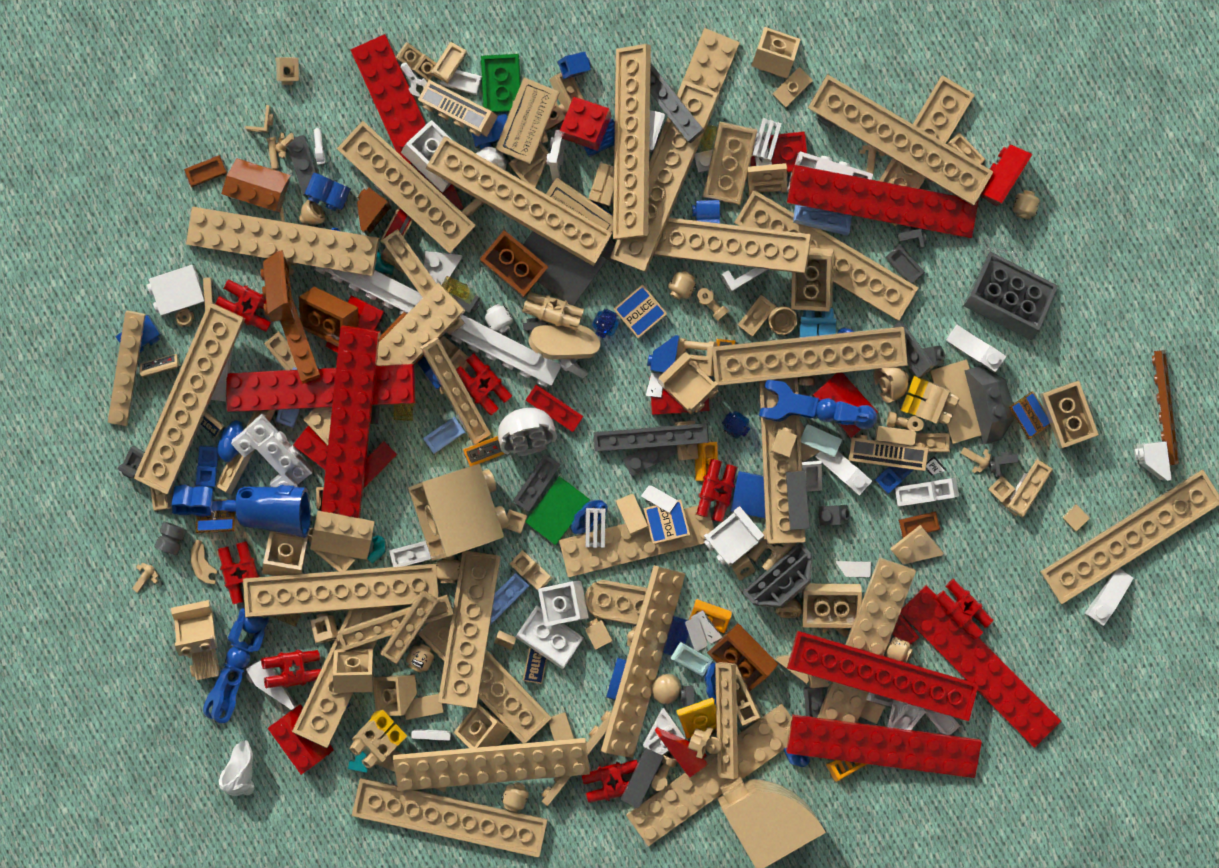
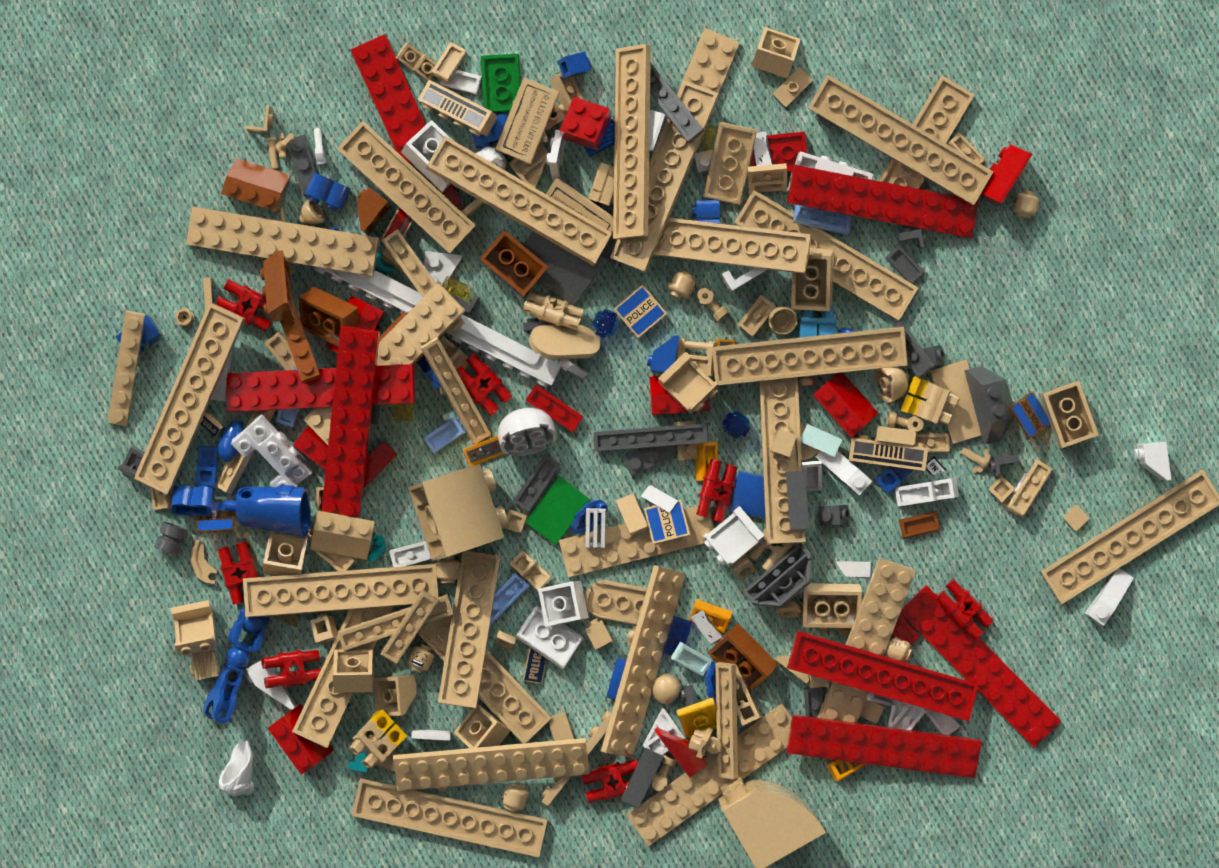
(149, 571): tan piece -> none
(159, 365): tan slope -> none
(176, 290): white panel -> none
(205, 171): dark orange tile -> none
(293, 66): tan brick -> none
(413, 79): white bar -> none
(424, 706): tan tile -> none
(499, 318): white head -> none
(654, 388): white sticker -> none
(696, 633): white sticker -> none
(771, 123): white tile -> none
(797, 760): blue arm -> none
(811, 407): blue piece -> none
(871, 157): tan piece -> none
(916, 547): tan wing -> none
(976, 348): white slope -> none
(1011, 296): dark grey slope -> none
(1164, 399): dark orange plate -> none

